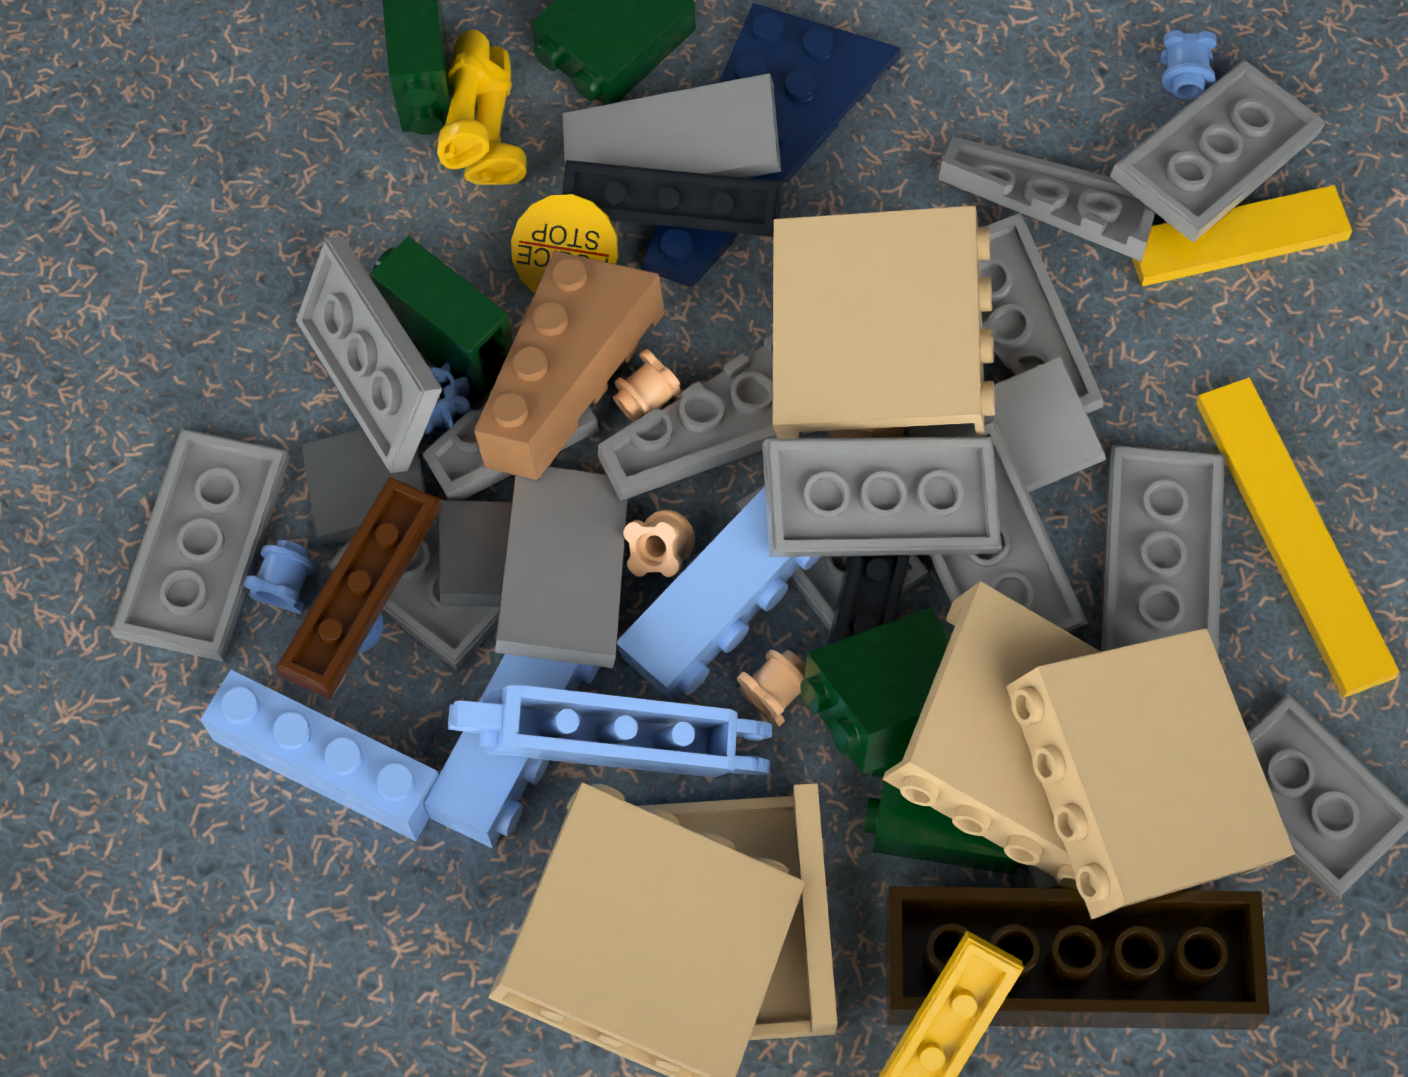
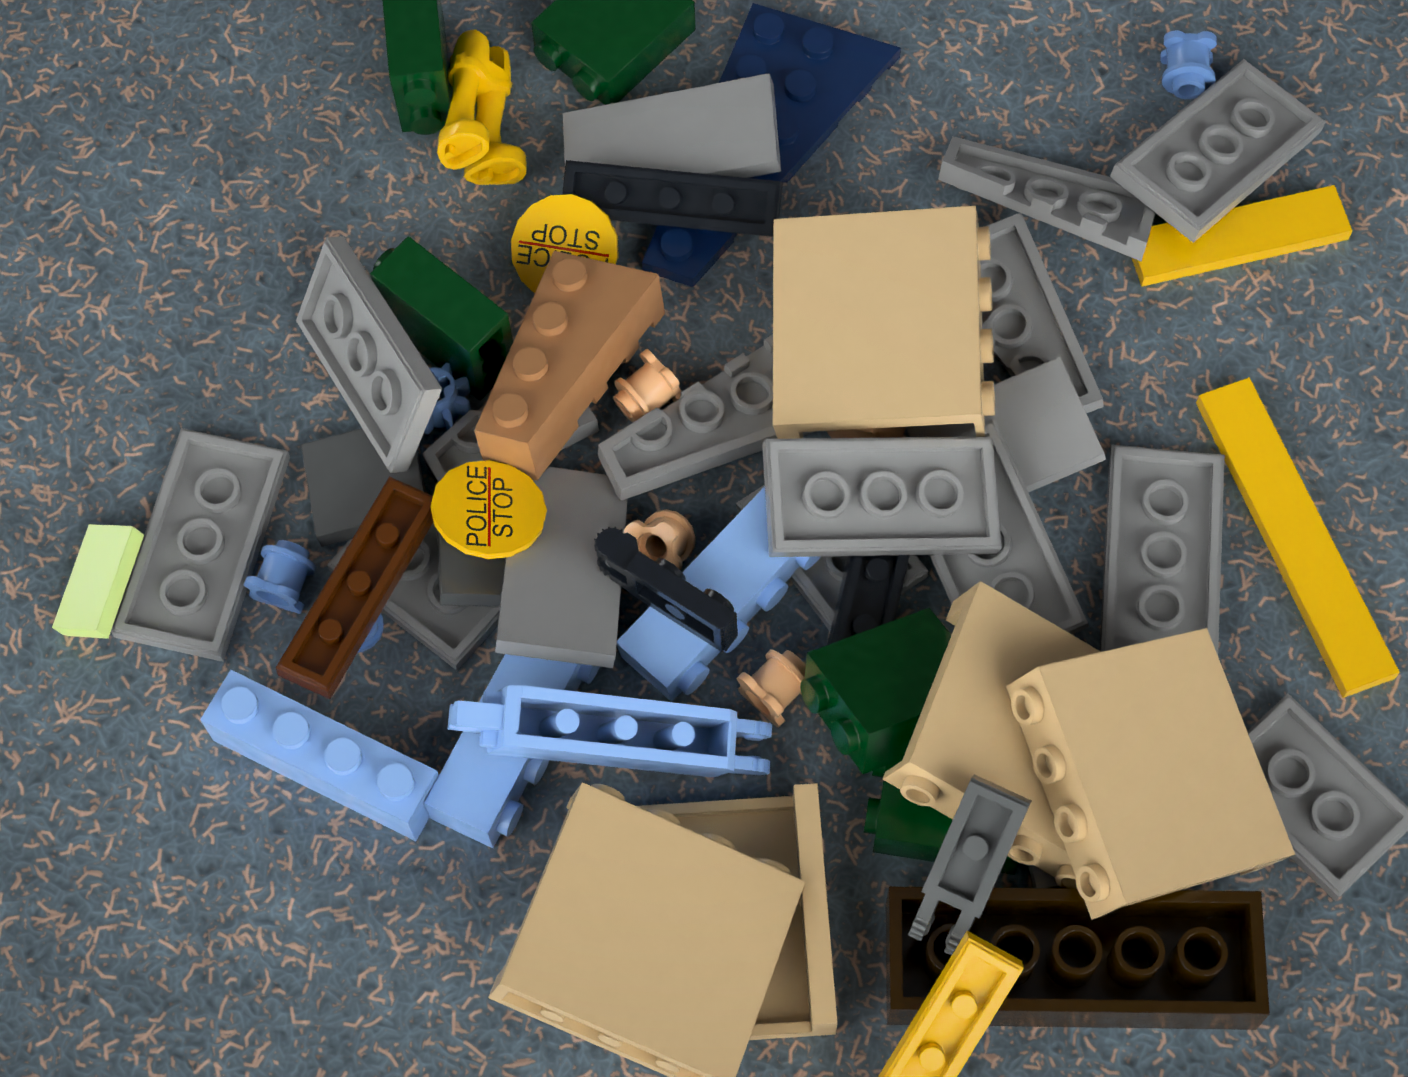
(98, 581): none -> yellowish green tile
(488, 509): none -> yellow piece
(665, 589): none -> black hinge
(971, 857): none -> dark grey hinge

